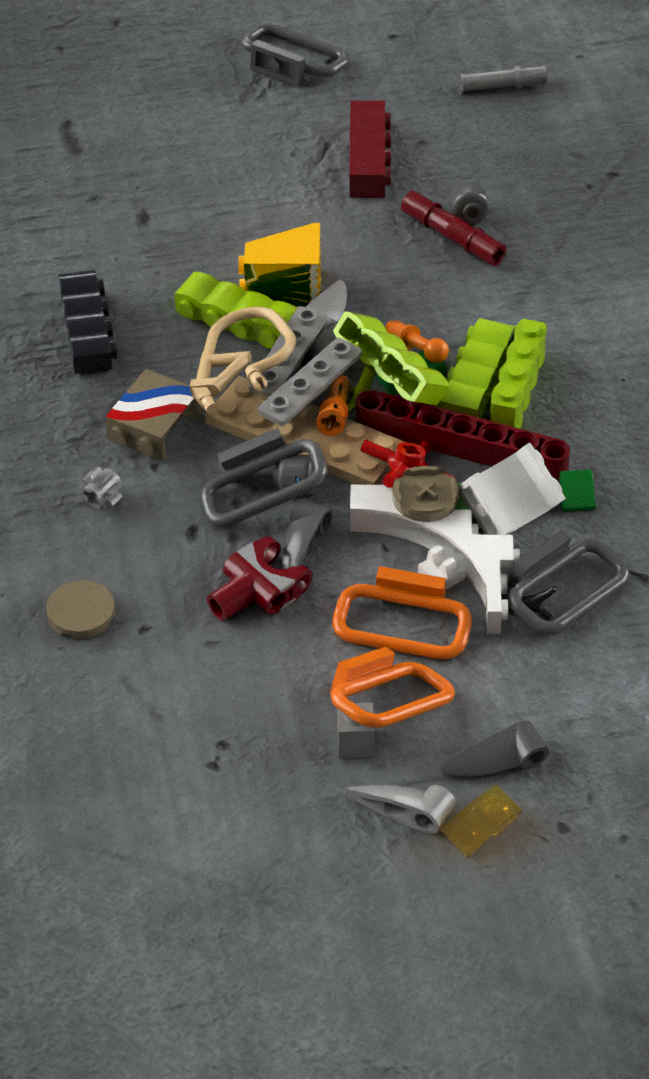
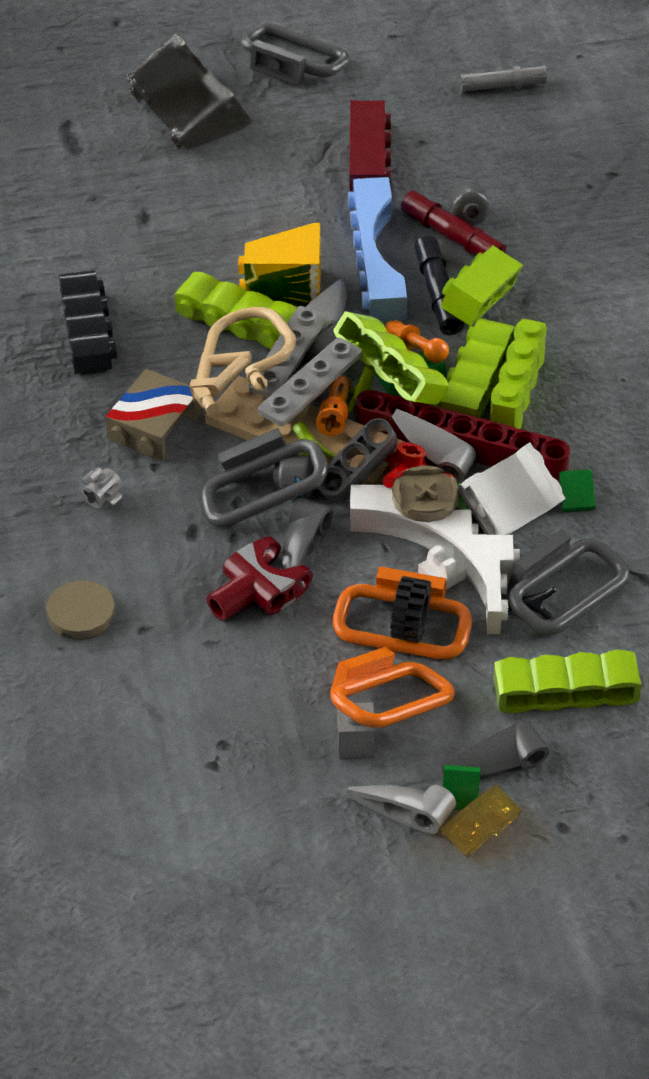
(186, 96): none -> clear smoke windscreen
(303, 433): none -> lime bar
(360, 444): none -> dark grey beam
(384, 287): none -> light blue arch
(410, 609): none -> black tyre
(433, 268): none -> black piece
(441, 447): none -> light grey piece
(462, 783): none -> green slope
(480, 285): none -> lime brick
(572, 681): none -> lime brick

